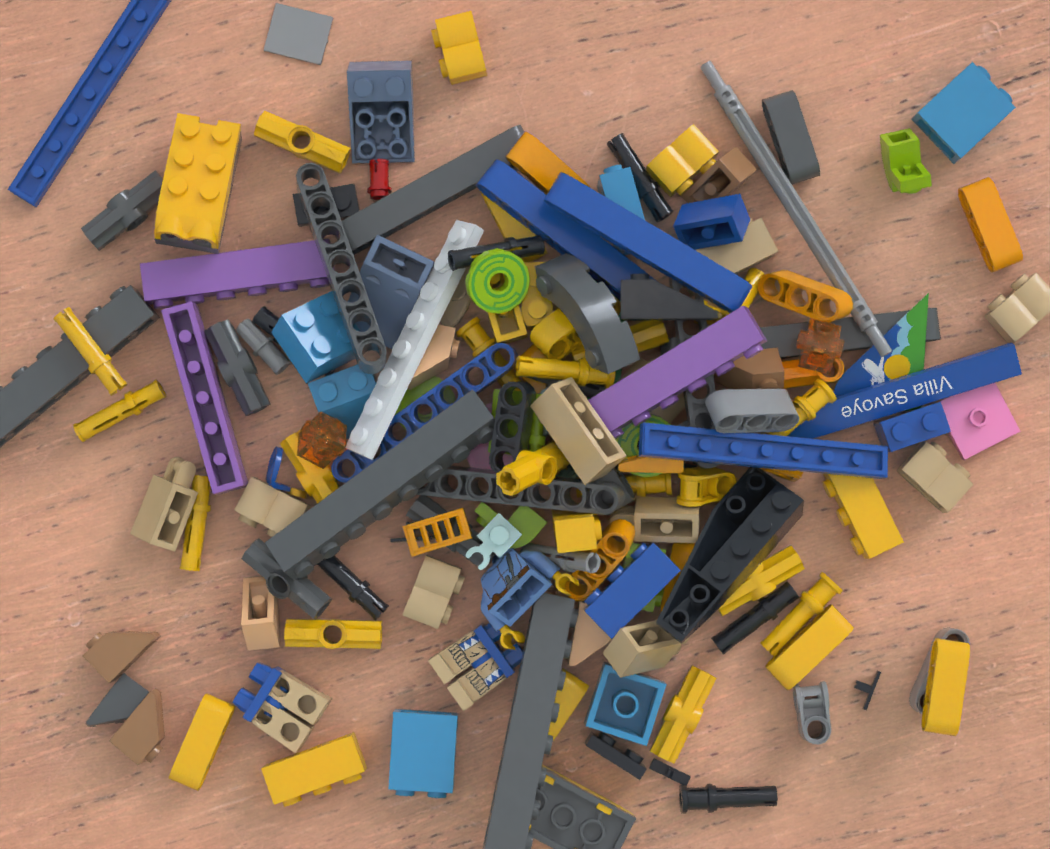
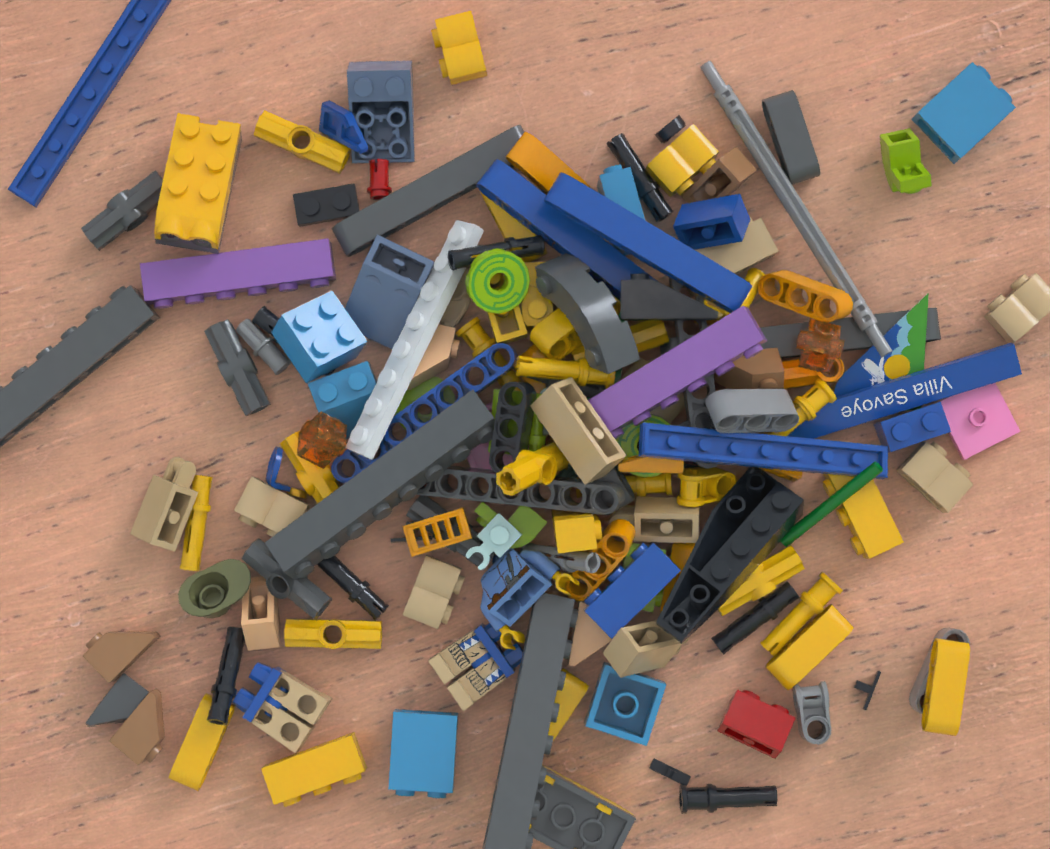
(98, 362): yellow pin -> none
(120, 410): yellow pin -> none
(205, 398): medium lavender brick -> none
(215, 589): none -> olive piece
(224, 688): none -> black pin
(298, 34): light grey window -> none
(340, 253): dark grey beam -> none
(341, 126): none -> blue tile
(627, 760): black plate -> none
(670, 129): none -> black tile
(683, 714): yellow piece -> none
(756, 723): none -> red brick
(832, 503): none -> green bar
(990, 224): light orange beam -> none

